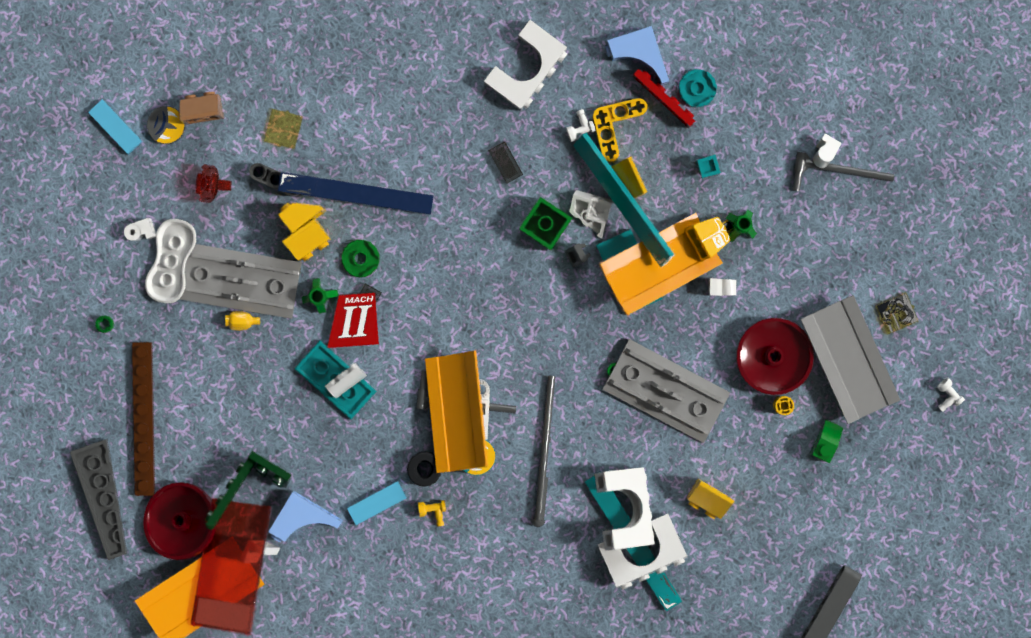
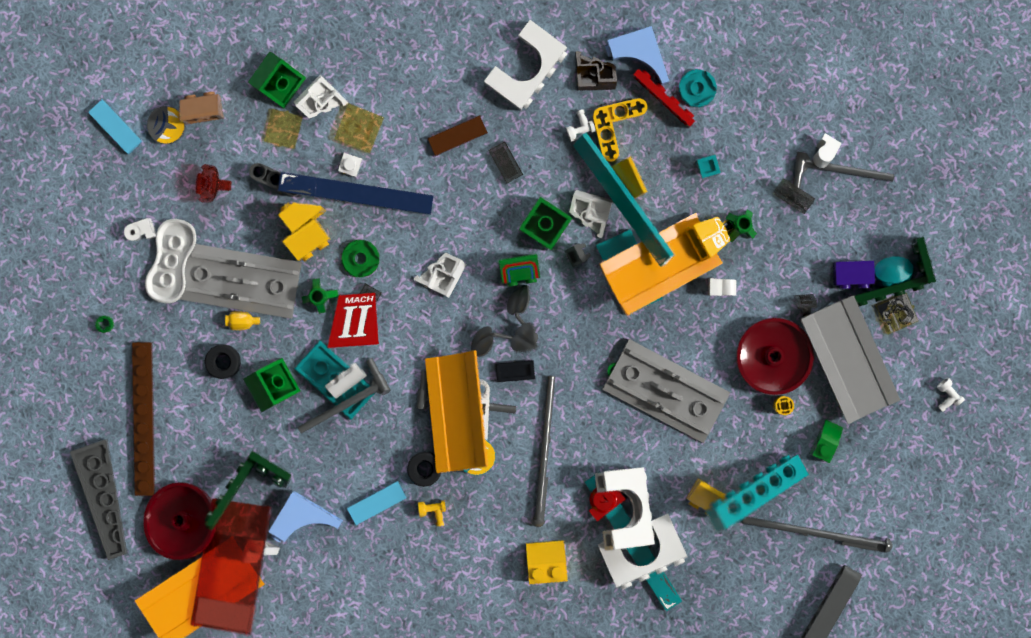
(213, 353): none -> black tyre
(271, 385): none -> green slope
(276, 79): none -> green slope
(319, 98): none -> white slope
(350, 165): none -> white plate
(359, 128): none -> clear yellow tile
(379, 386): none -> dark grey bar
(442, 275): none -> white slope
(457, 135): none -> reddish brown tile
(515, 371): none -> black tile
(519, 269): none -> green slope
(525, 336): none -> dark grey plant
(546, 562): none -> yellow slope
(594, 74): none -> dark brown slope
(604, 502): none -> red piece
(719, 513): none -> teal brick
(793, 196): none -> clear smoke tile
(805, 303): none -> clear smoke tile
(848, 540): none -> dark grey bar
(853, 273): none -> dark purple brick
(894, 270): none -> teal dish
(924, 266): none -> dark green bracket

